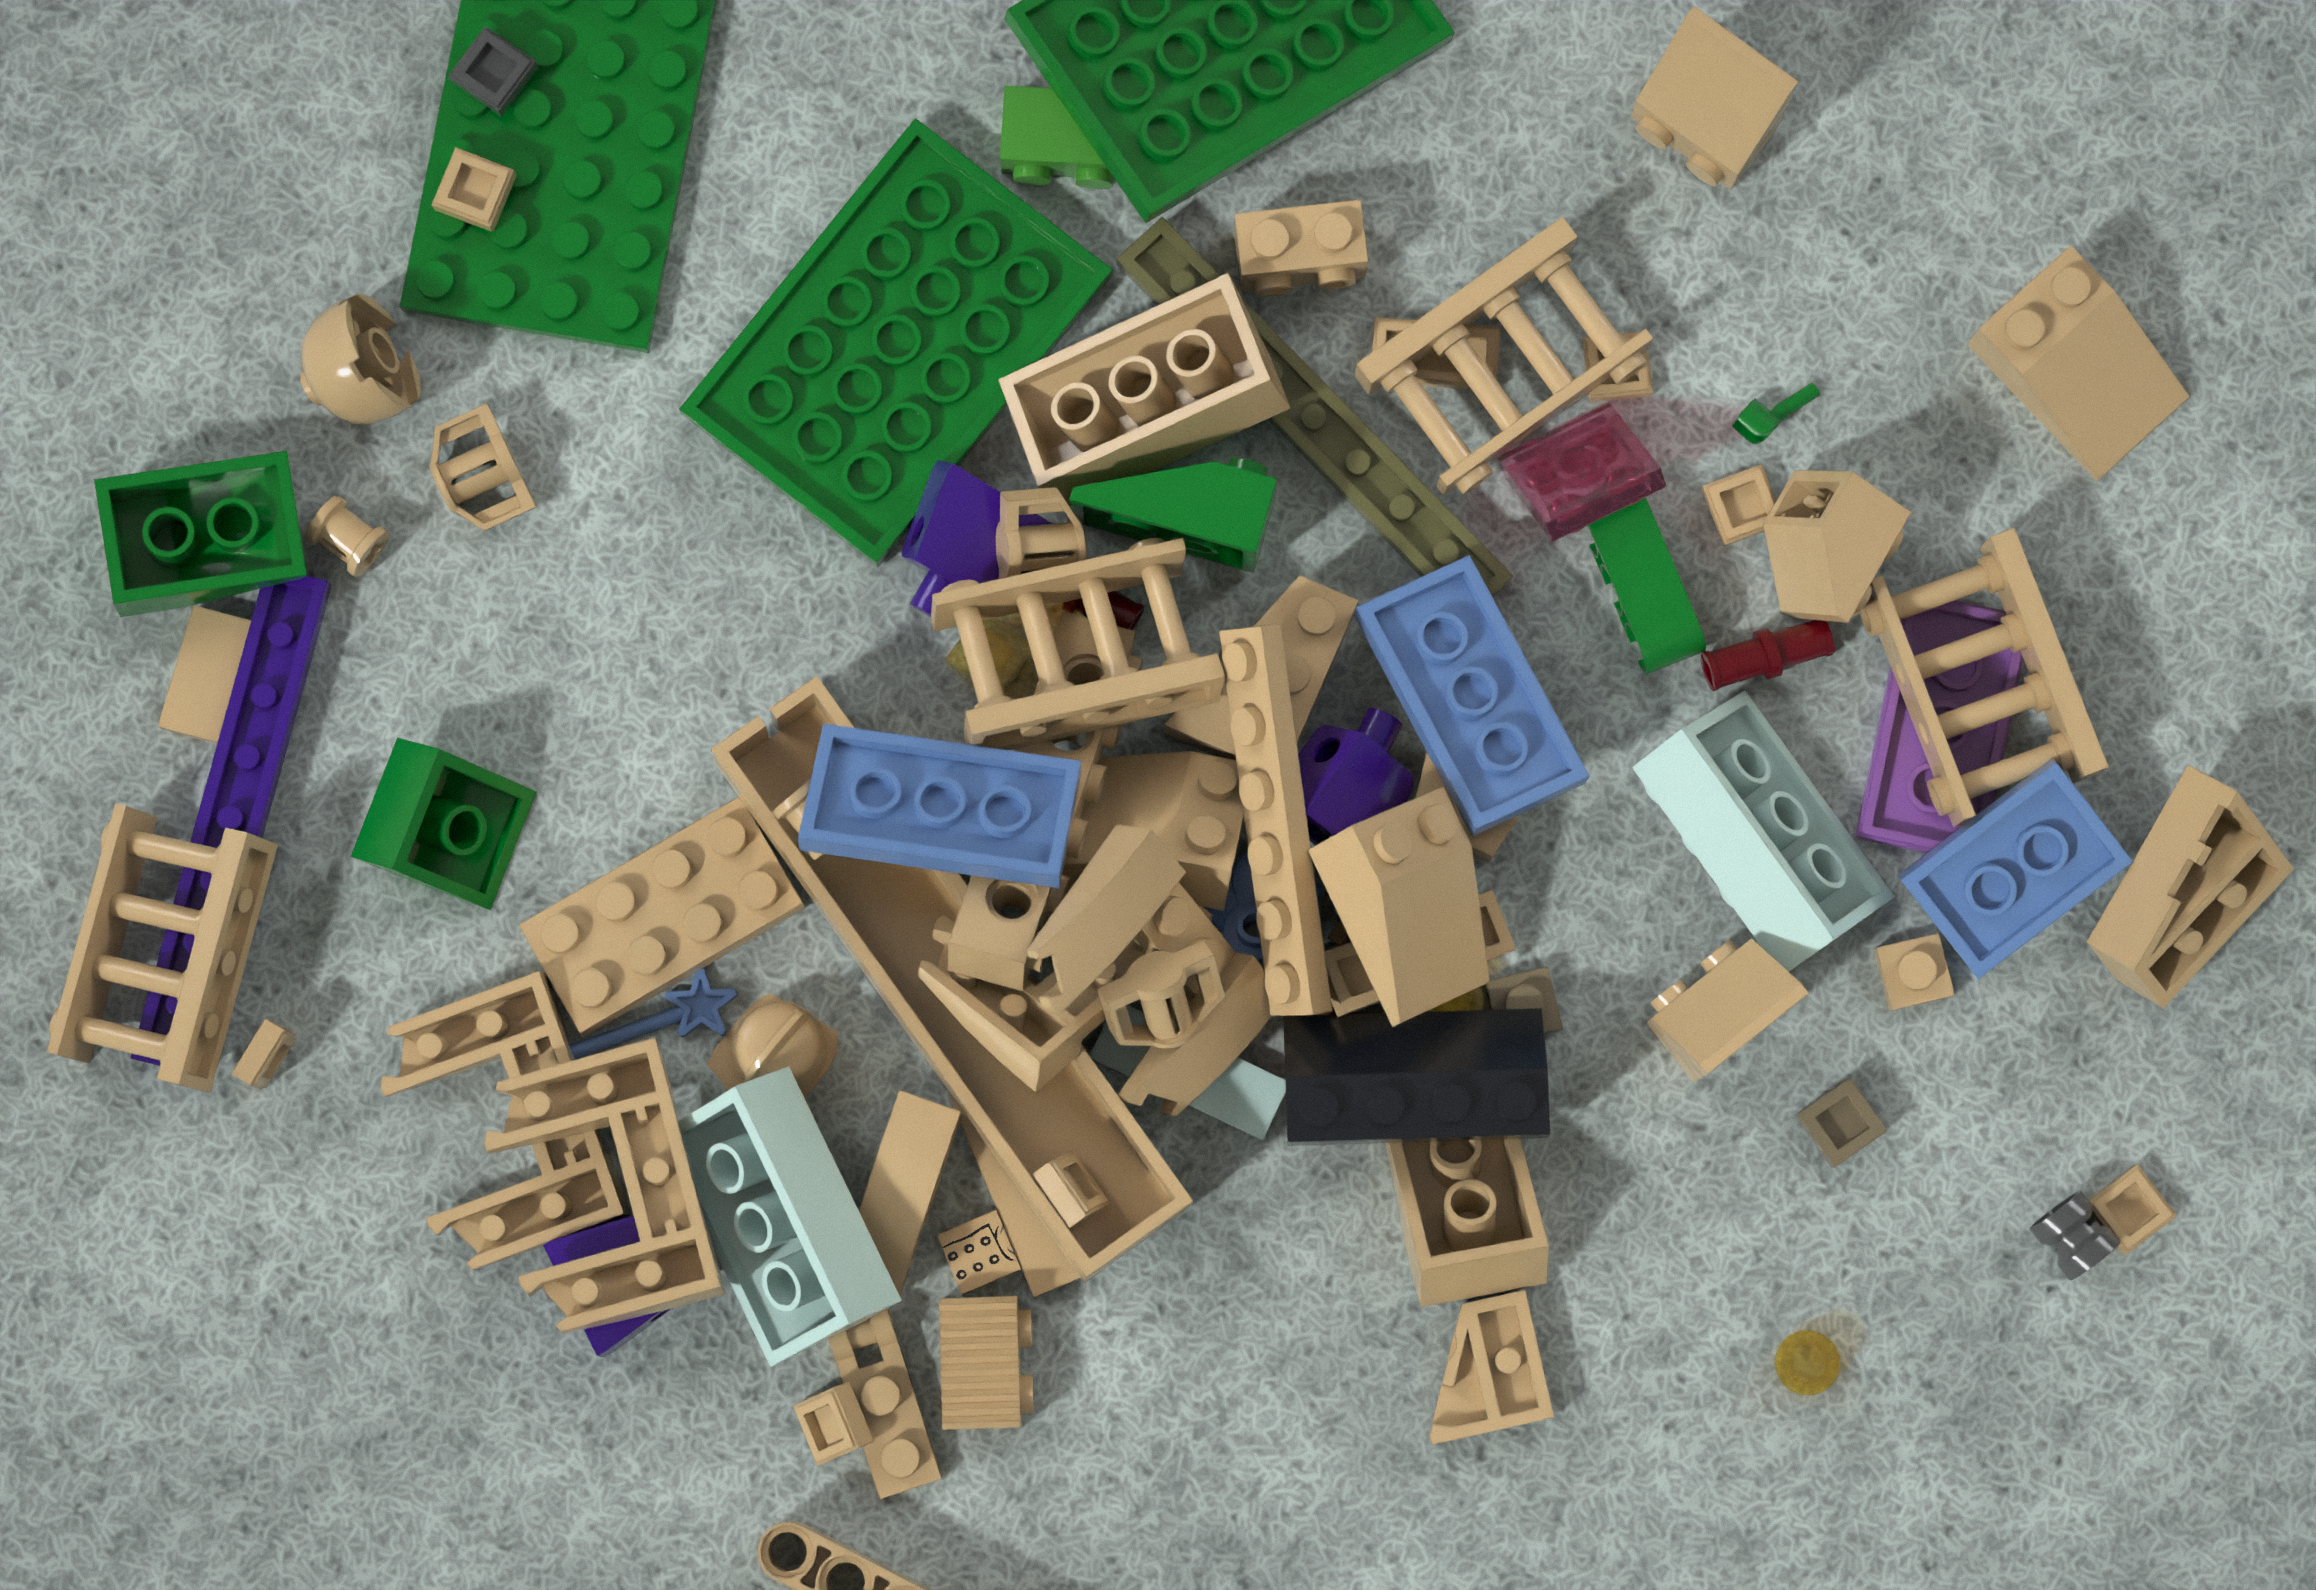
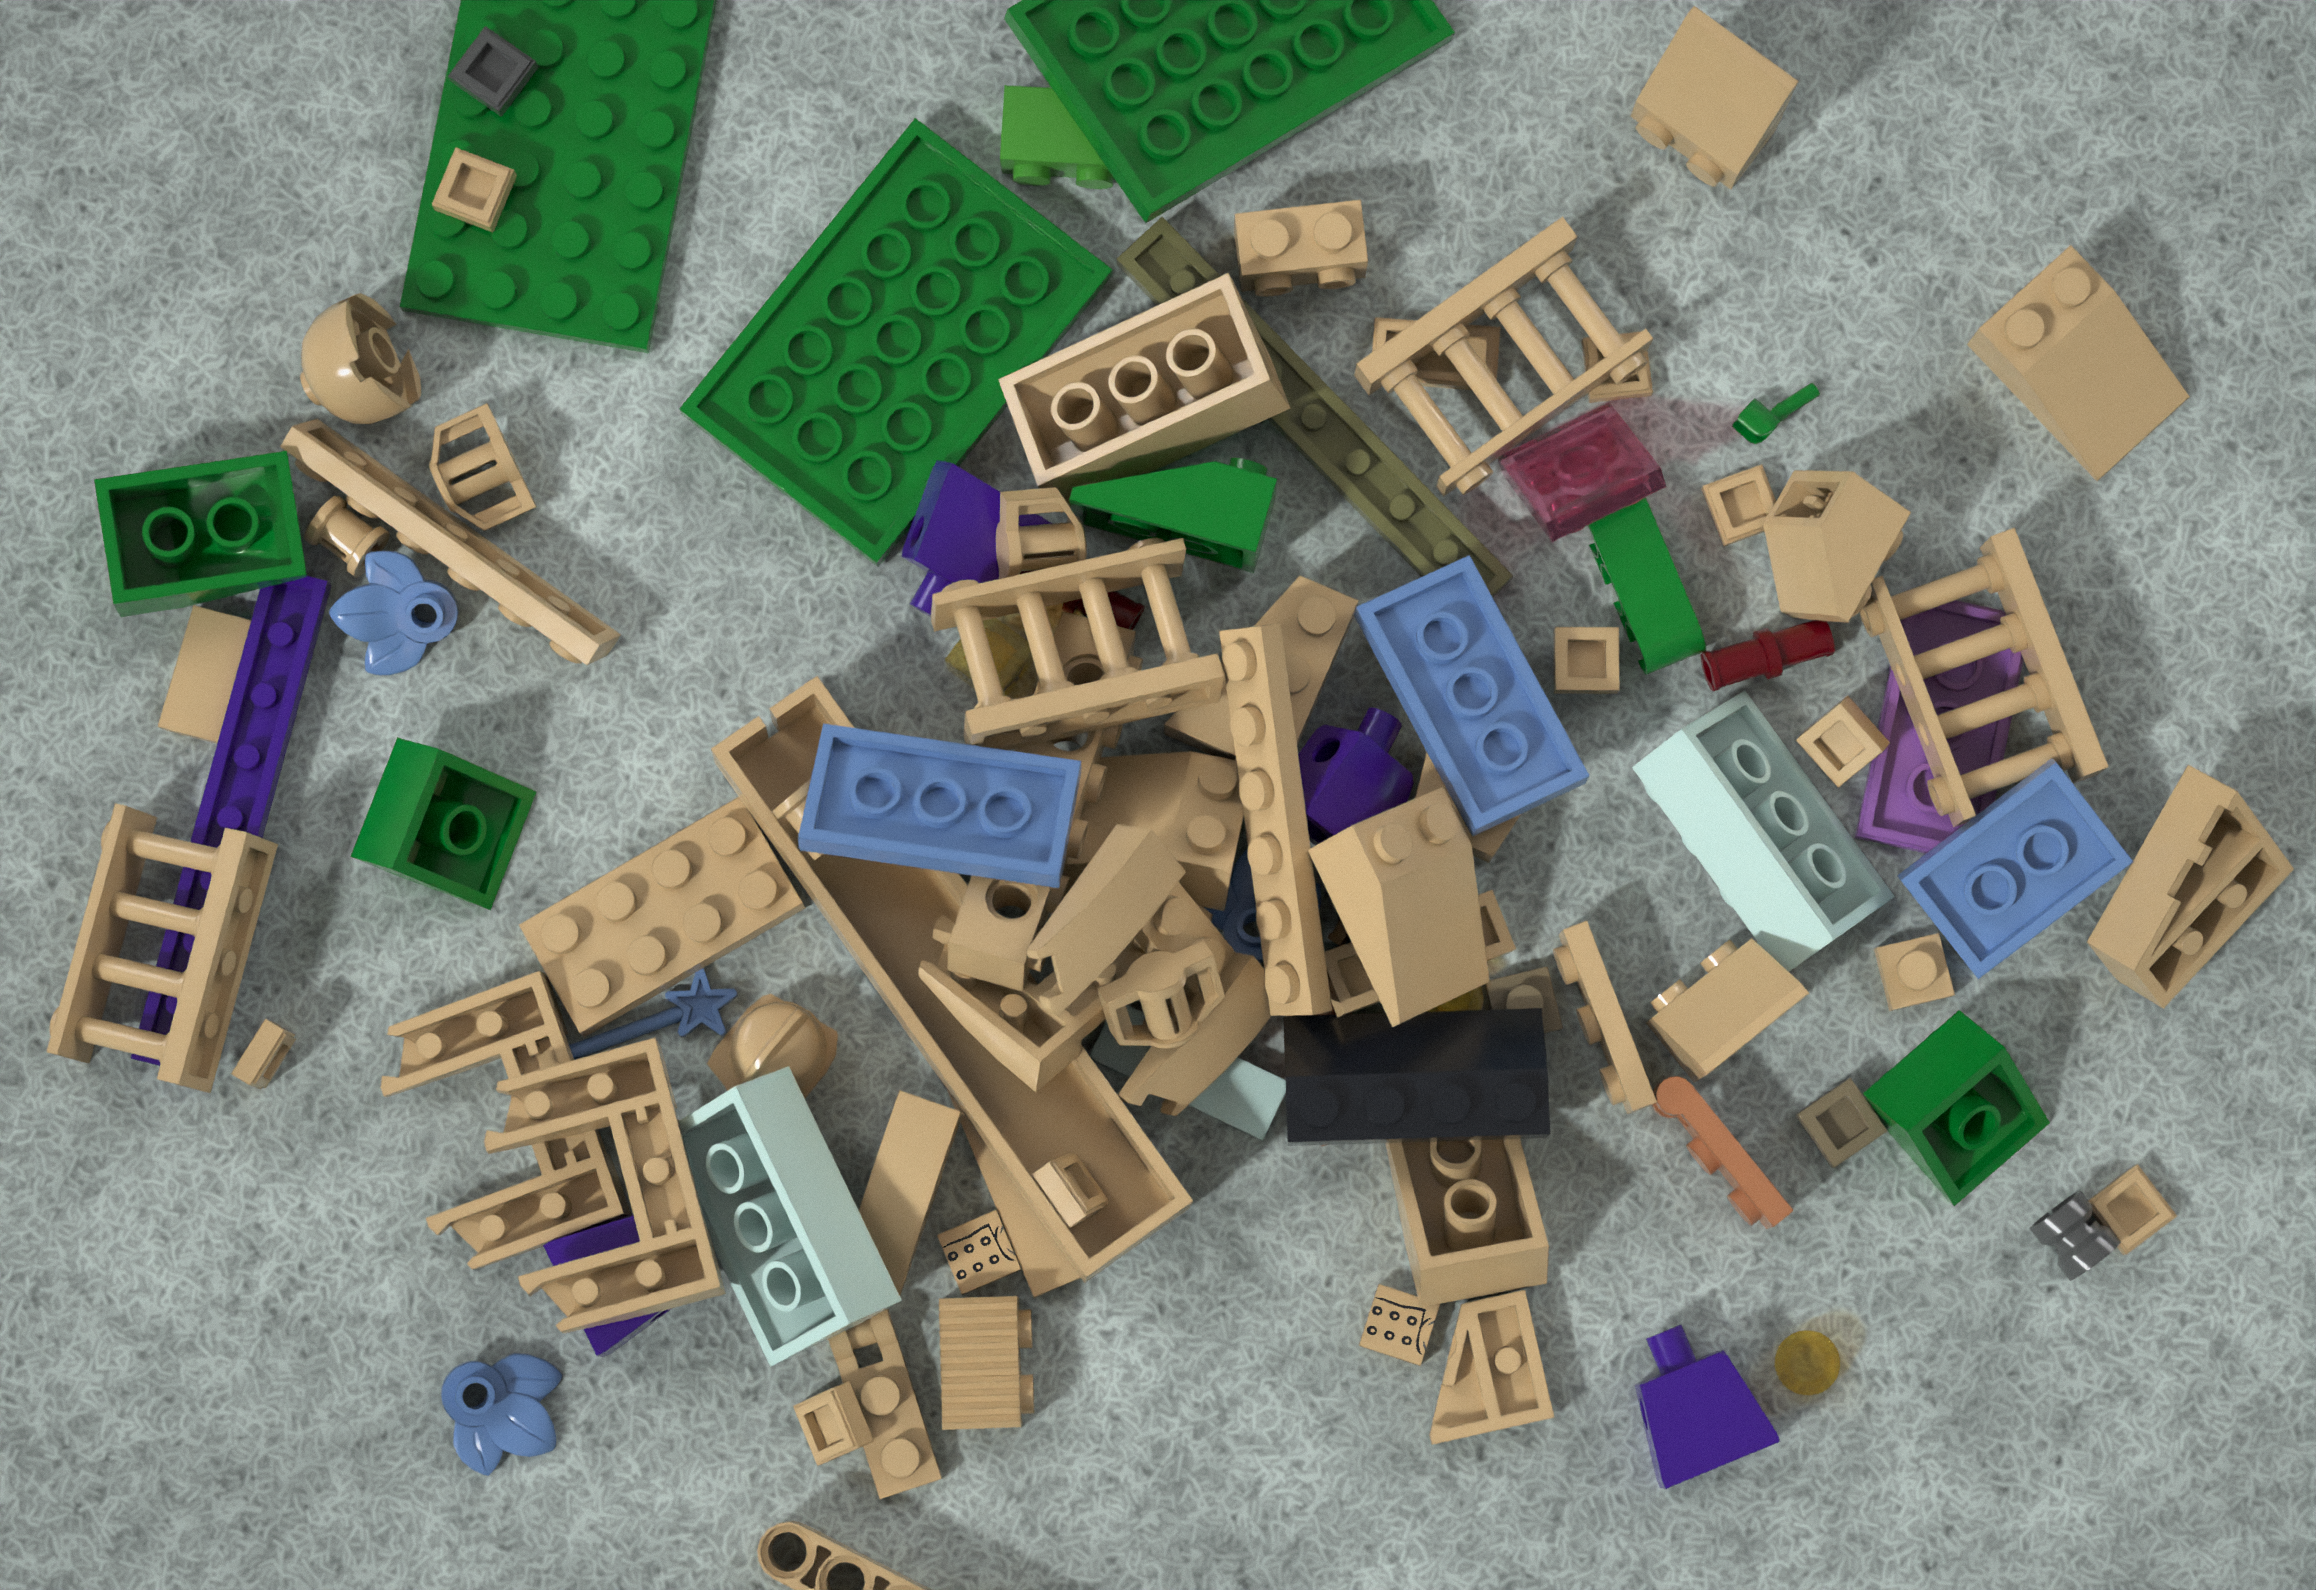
(386, 615): none -> medium blue plate
(433, 530): none -> tan plate
(508, 1416): none -> medium blue plate
(1398, 1325): none -> tan tile
(1586, 660): none -> tan plate
(1603, 1019): none -> tan plate
(1697, 1411): none -> dark purple torso
(1719, 1150): none -> nougat plate
(1843, 741): none -> tan plate
(1957, 1106): none -> green slope

